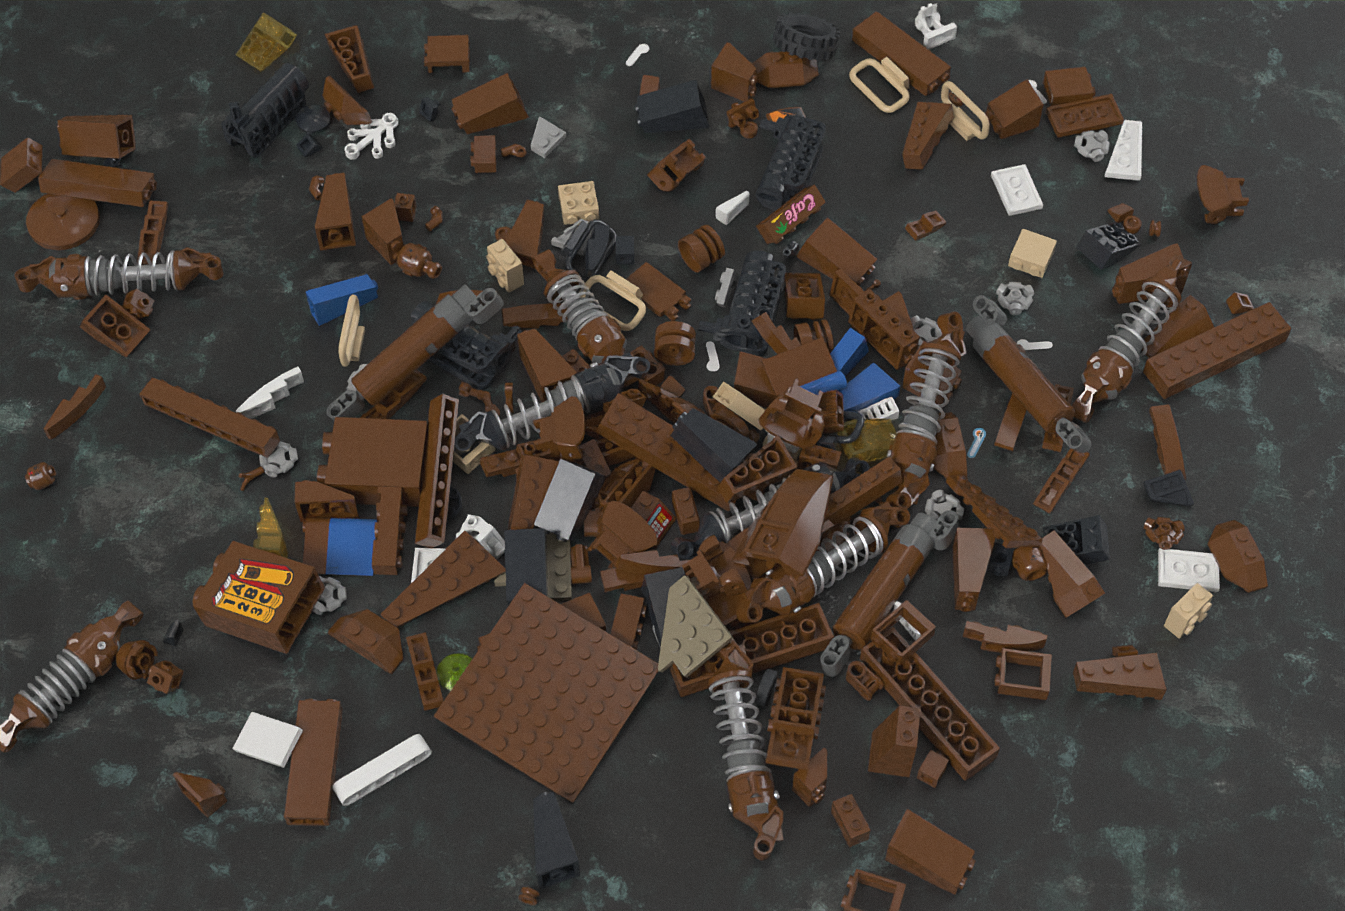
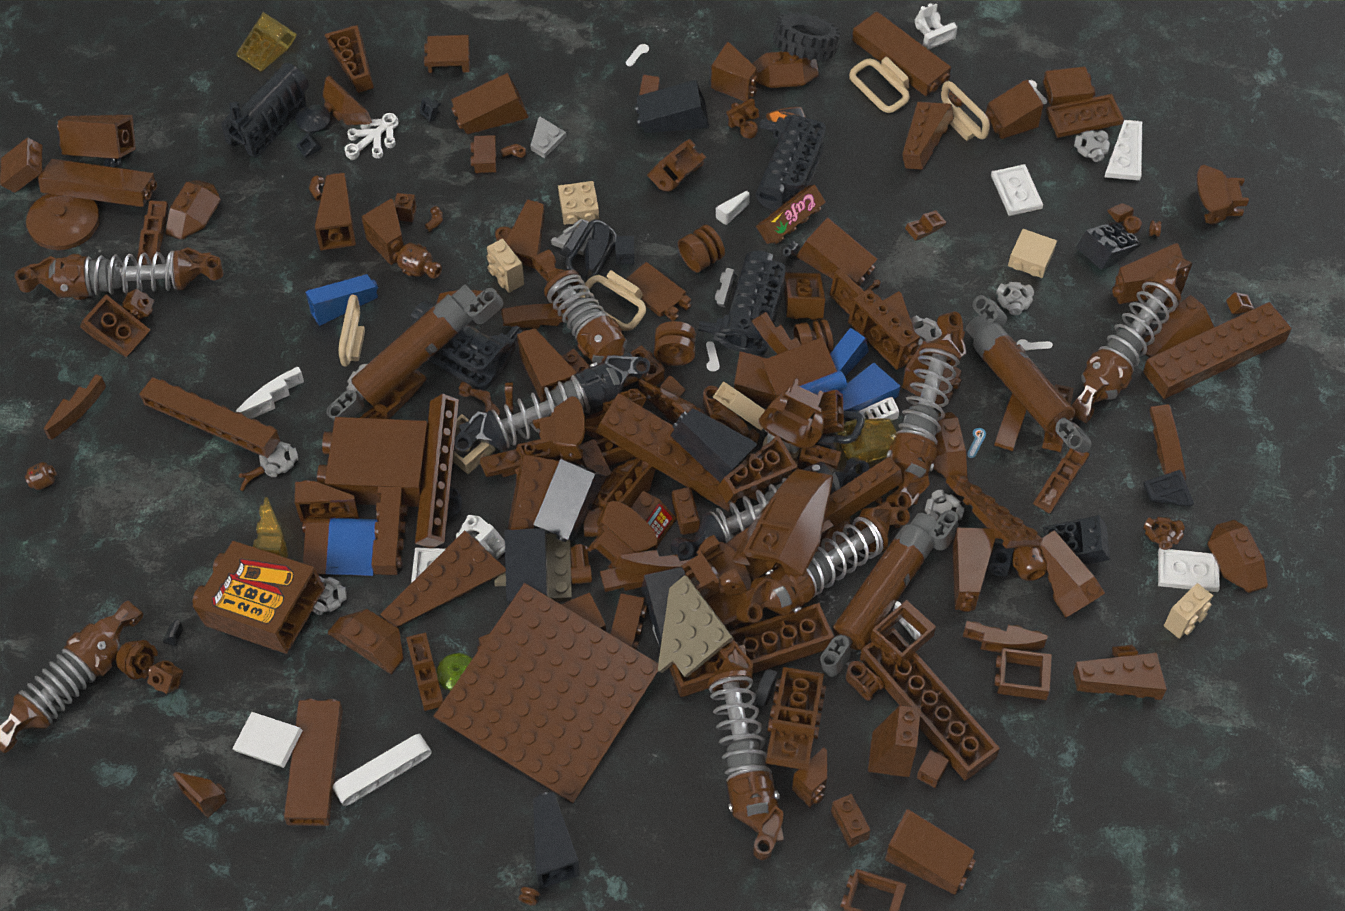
(192, 209): none -> reddish brown wedge

